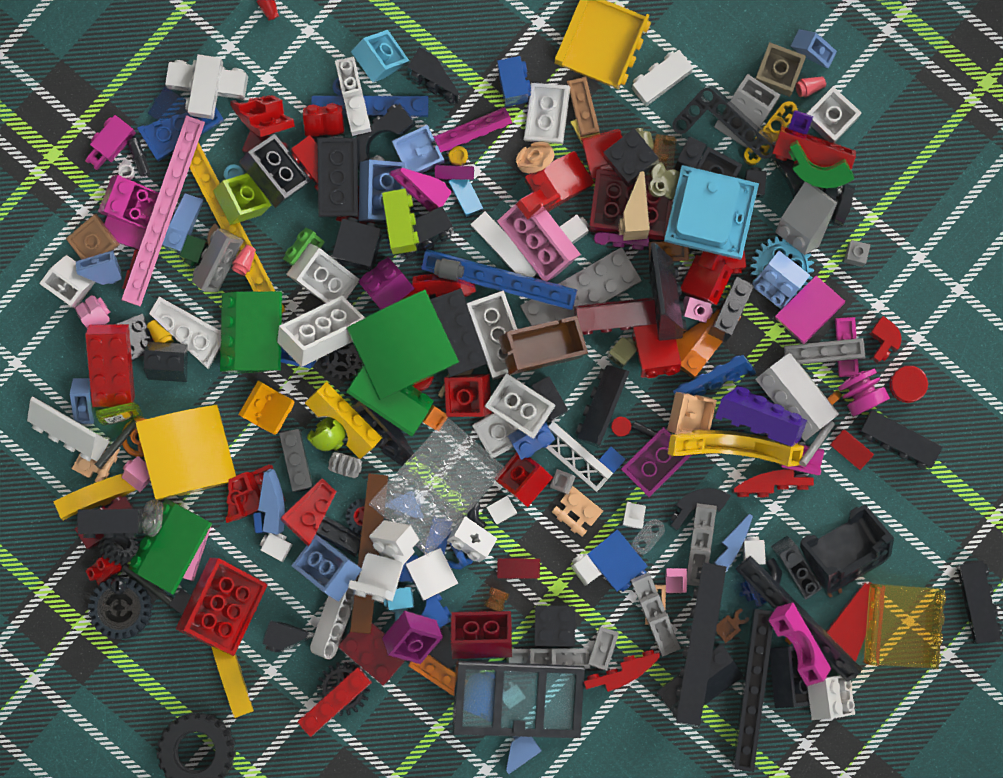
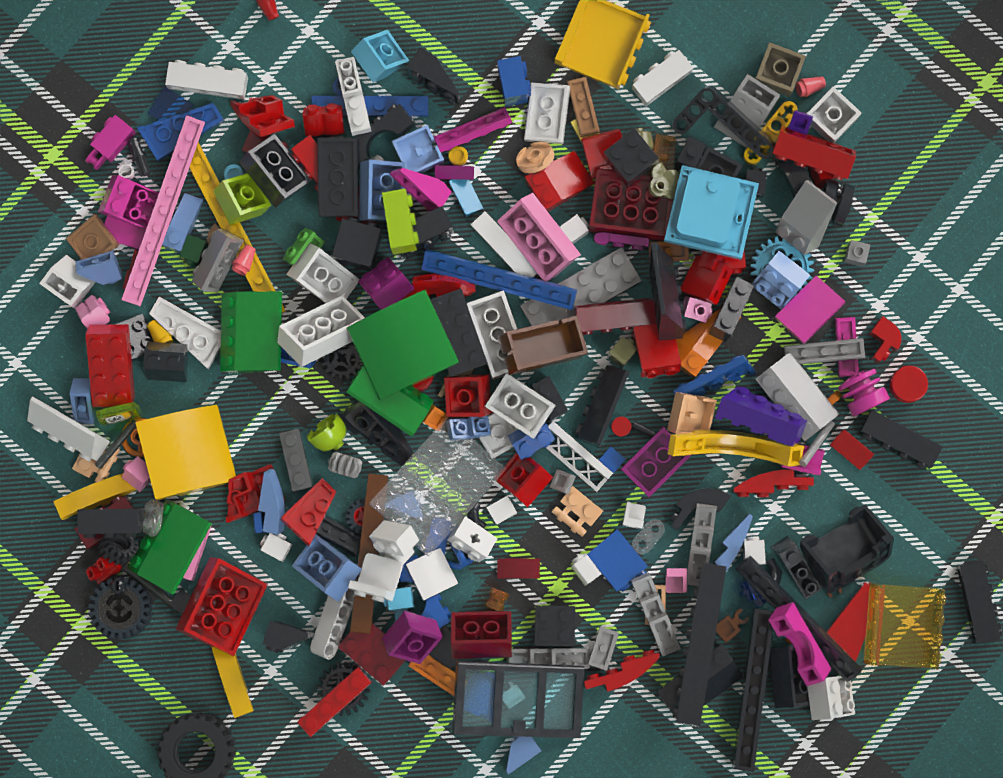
(204, 86): white brick -> none
(266, 408): light orange bracket -> none
(360, 434): yellow arch -> none
(449, 269): dark grey brick -> none
(468, 428): none -> medium blue slope
(535, 203): red panel -> none
(635, 217): tan slope -> none
(813, 47): medium blue slope -> none
(819, 176): green arch -> none

